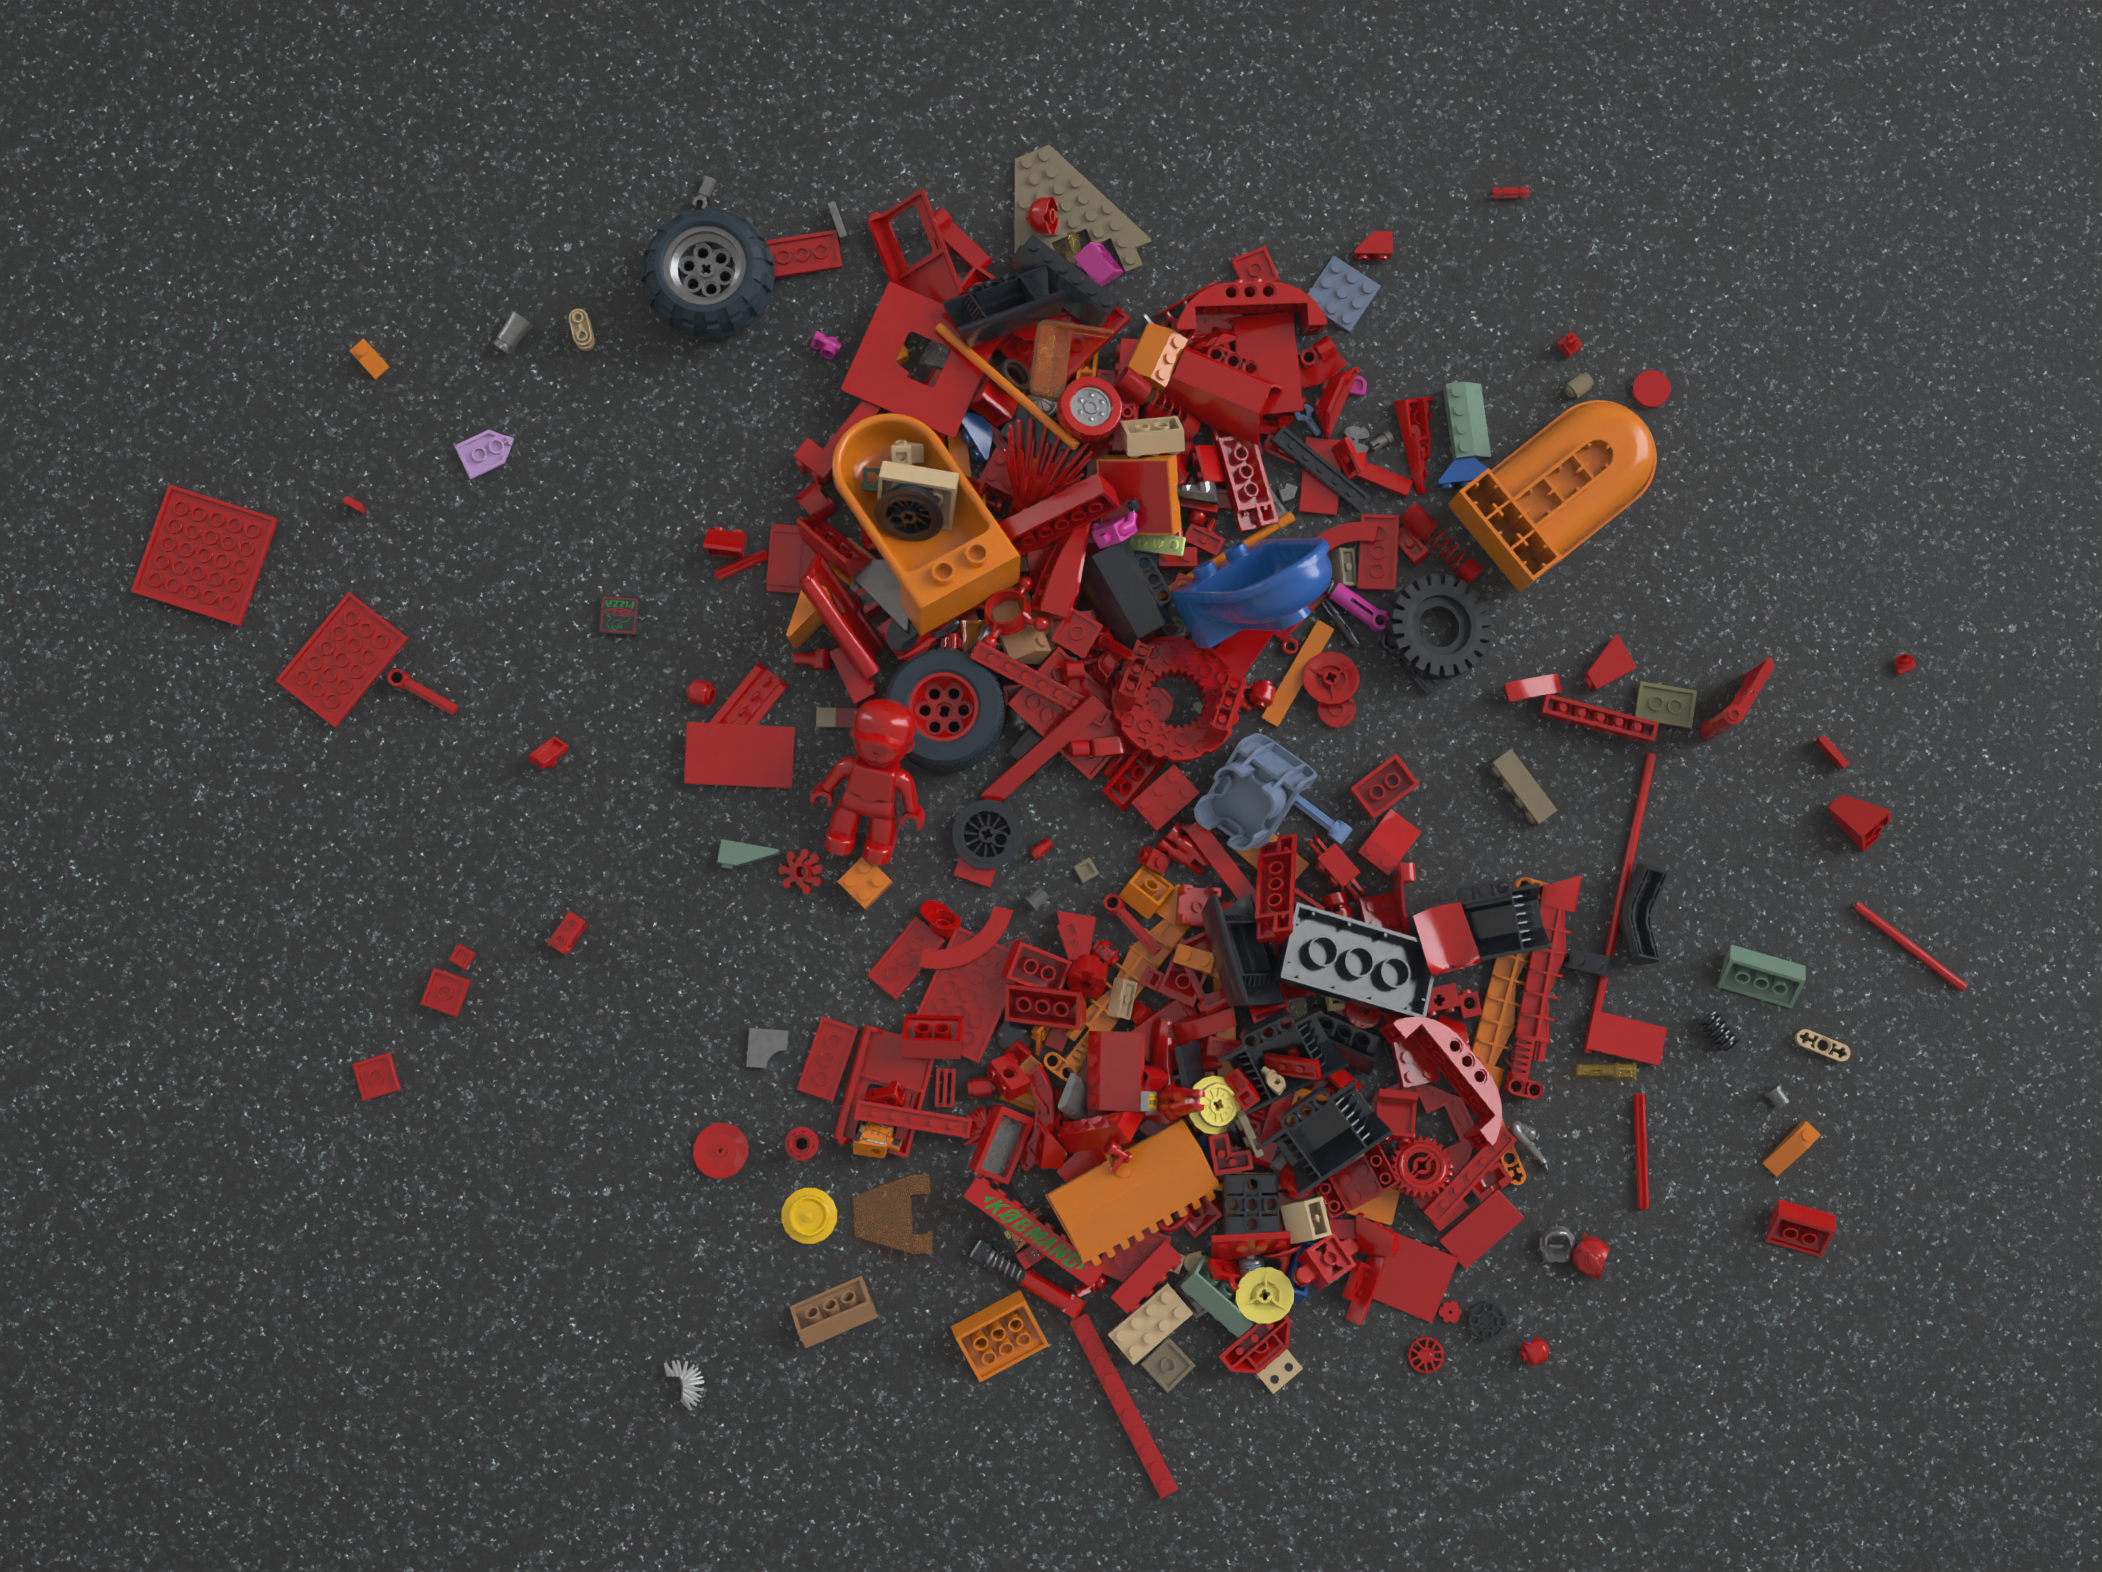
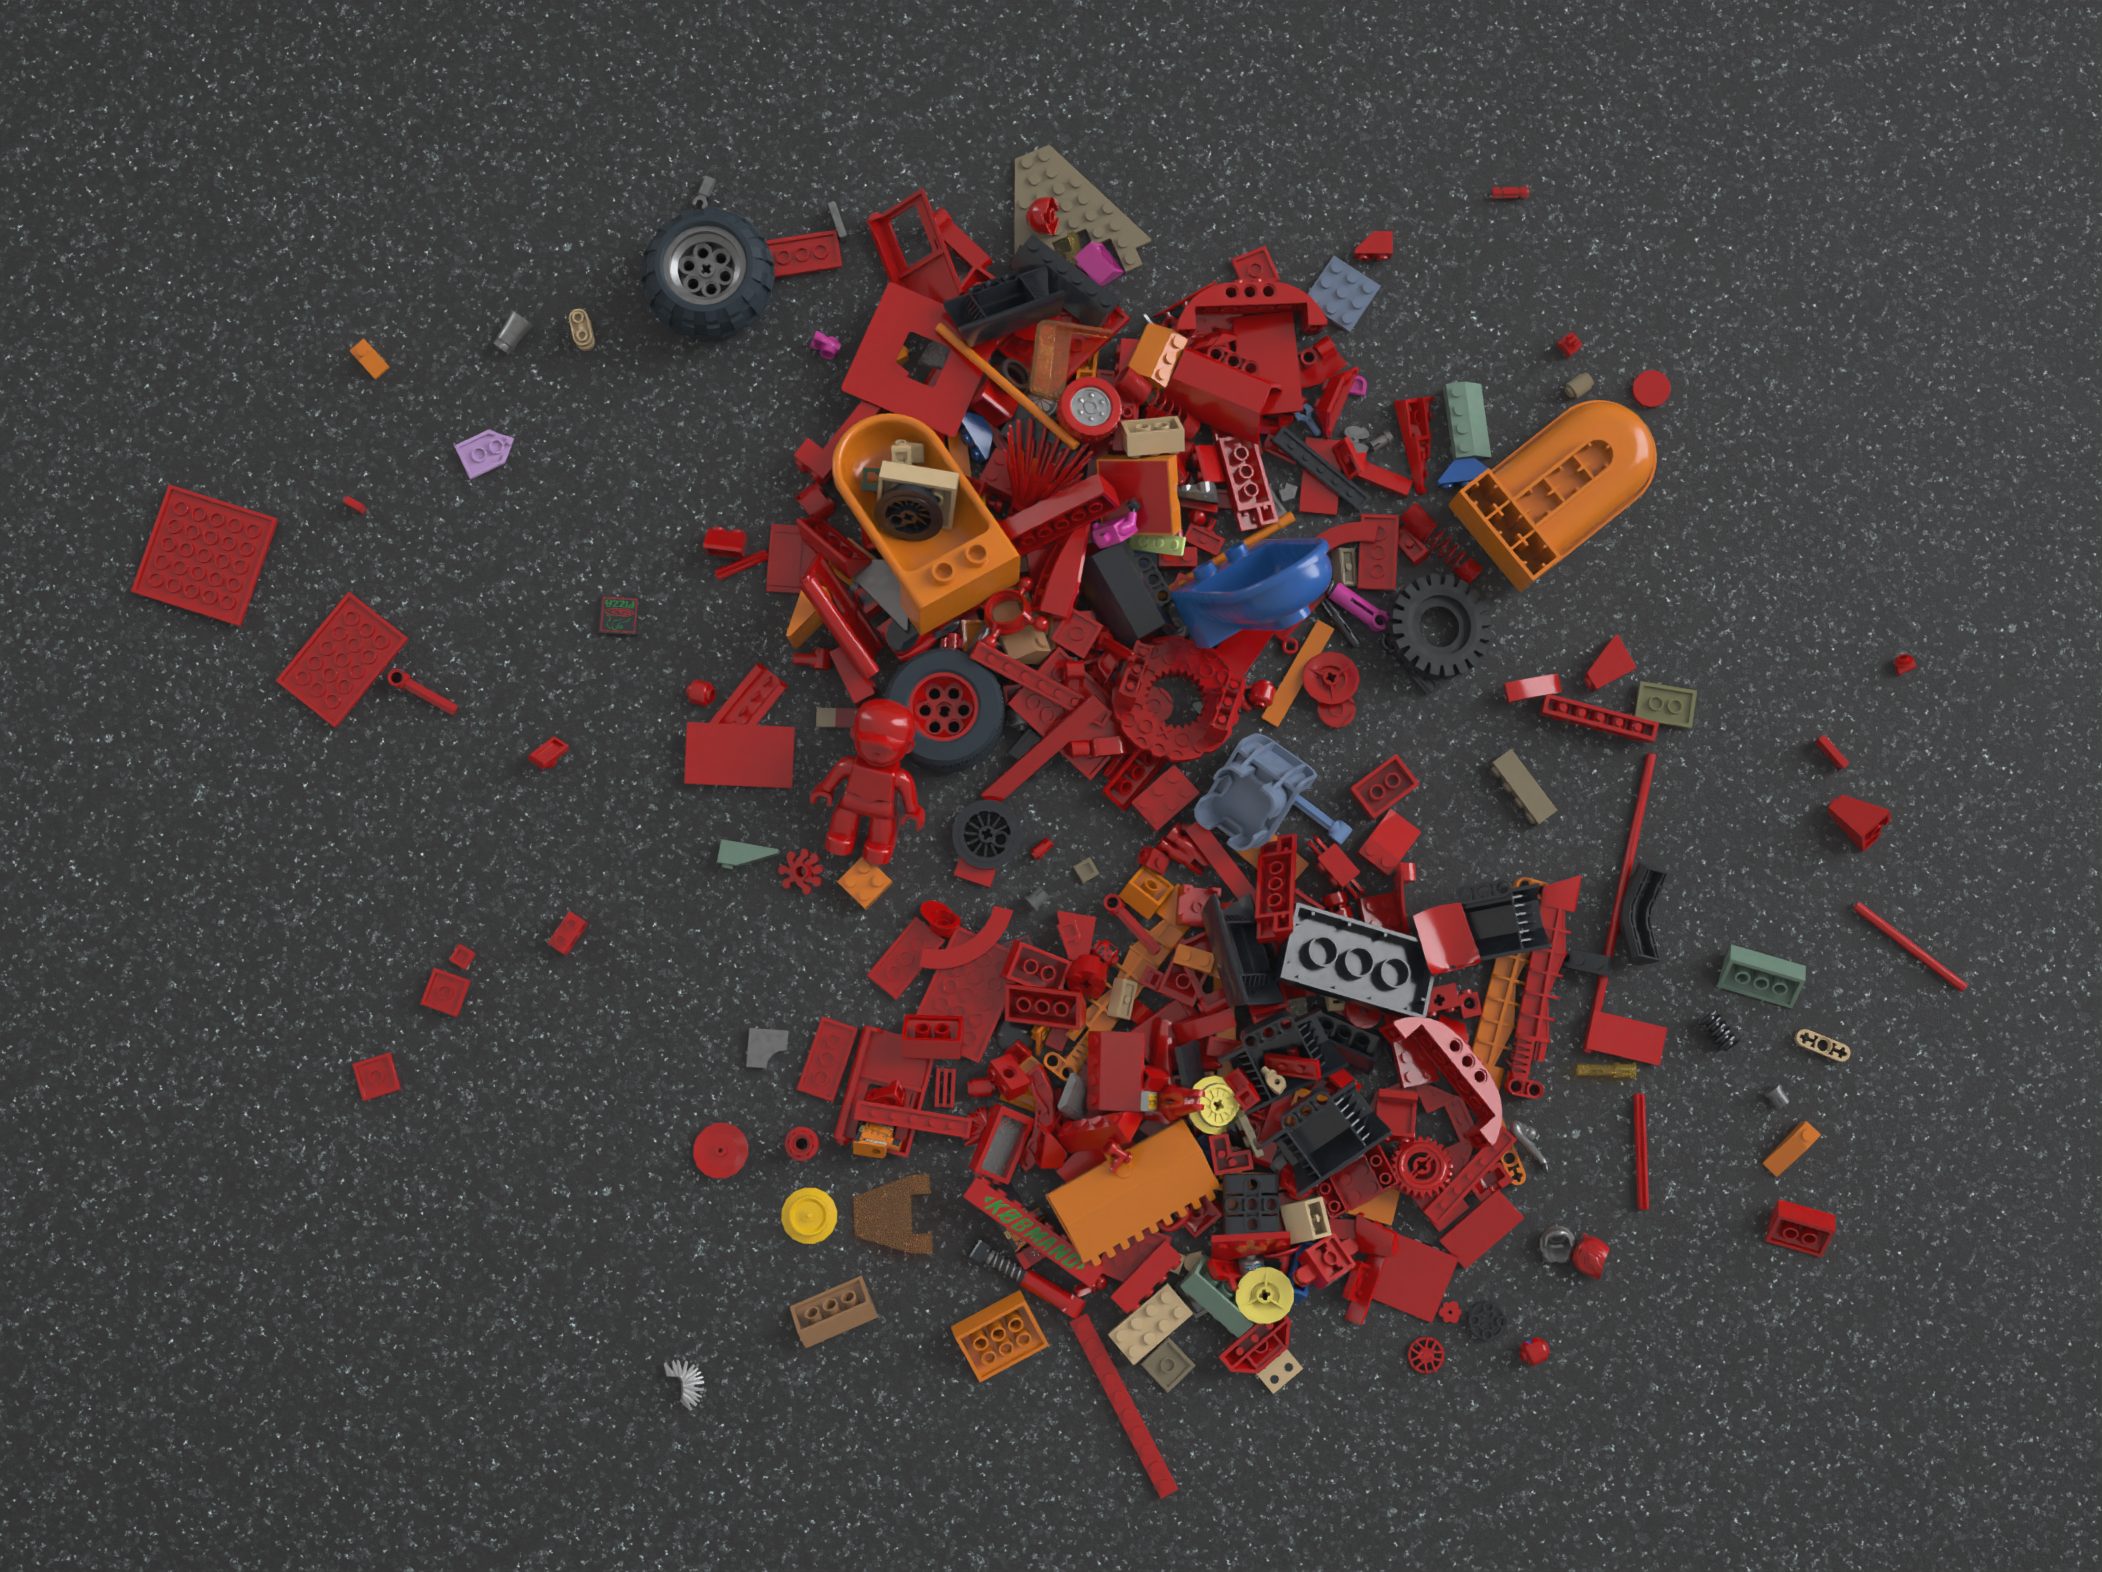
(1752, 681): red piece -> none

